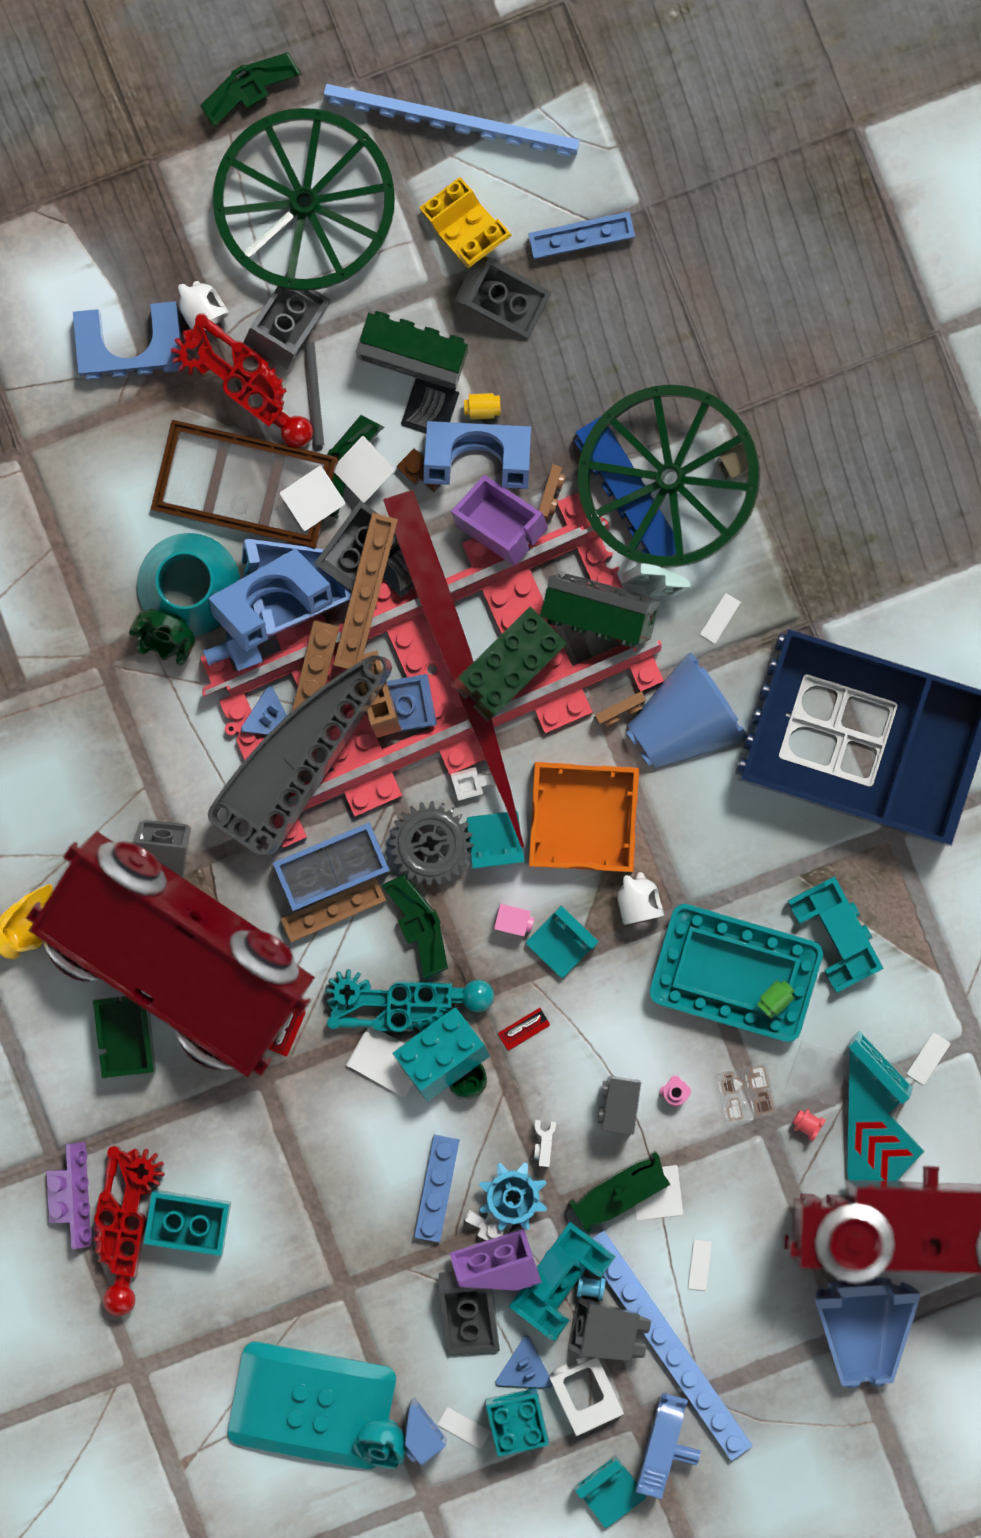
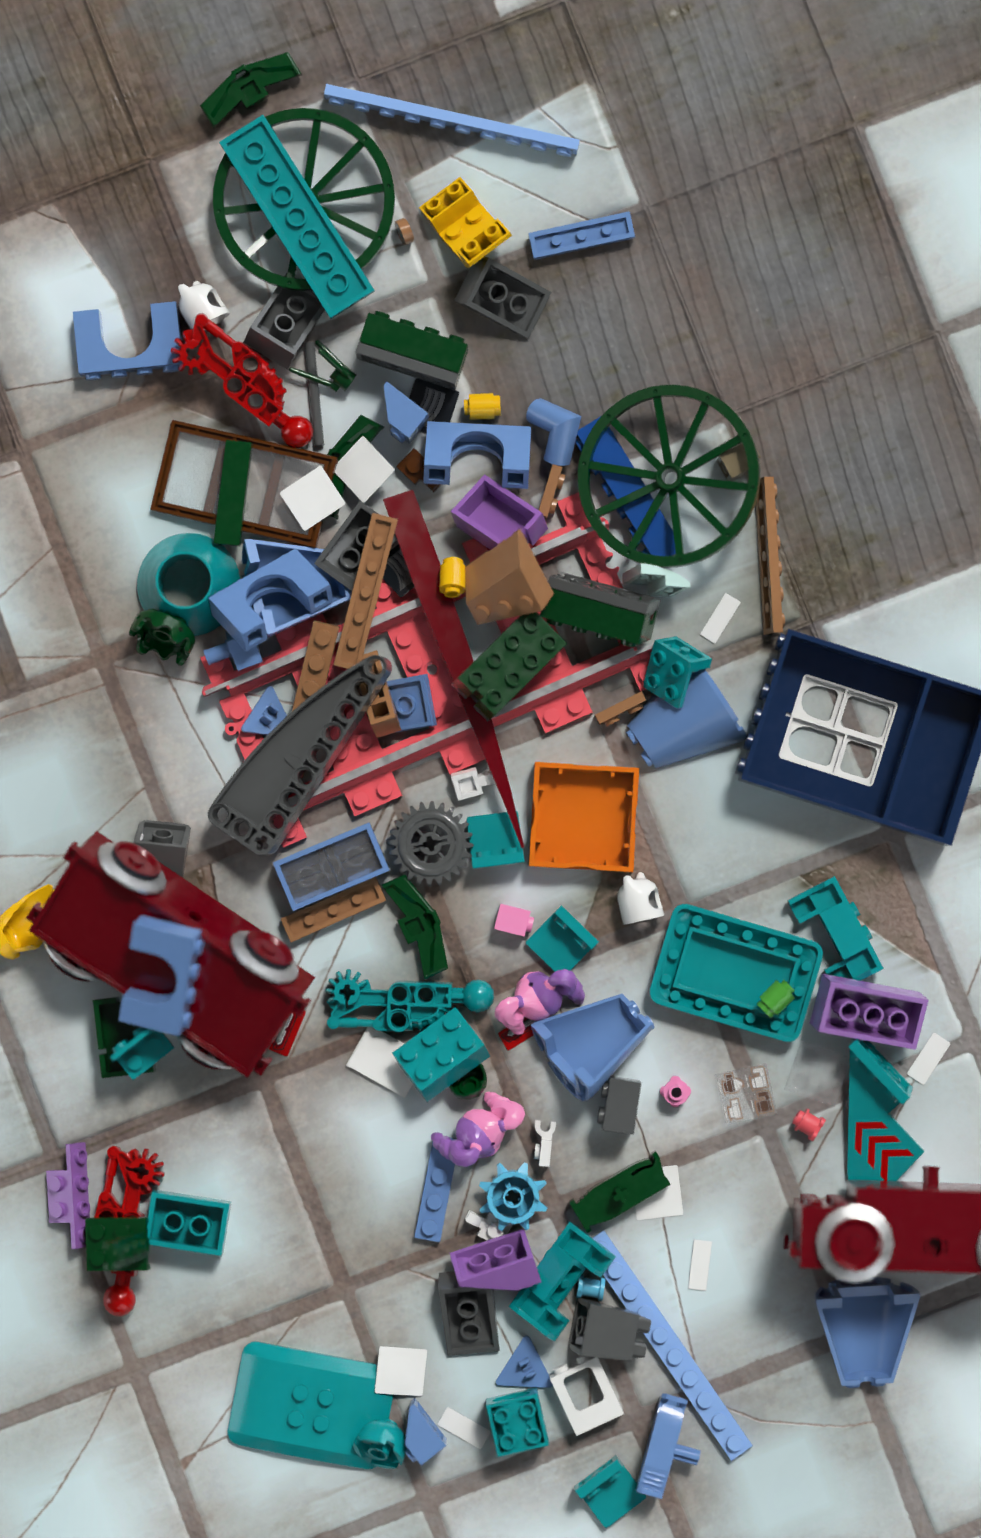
(117, 1243): none -> dark green bracket
(142, 1051): none -> teal bracket
(180, 948): none -> medium blue arch
(233, 493): none -> dark green tile
(296, 216): none -> teal plate
(341, 376): none -> dark green plant
(400, 1371): none -> white sticker
(403, 415): none -> medium blue slope
(404, 231): none -> medium nougat tile
(452, 577): none -> yellow brick
(480, 1131): none -> hair
(506, 582): none -> medium nougat wedge
(539, 1000): none -> hair
(562, 427): none -> medium blue brick
(591, 1042): none -> medium blue cone
(671, 669): none -> teal bracket
(769, 562): none -> medium nougat plate
(869, 1011): none -> medium lavender brick

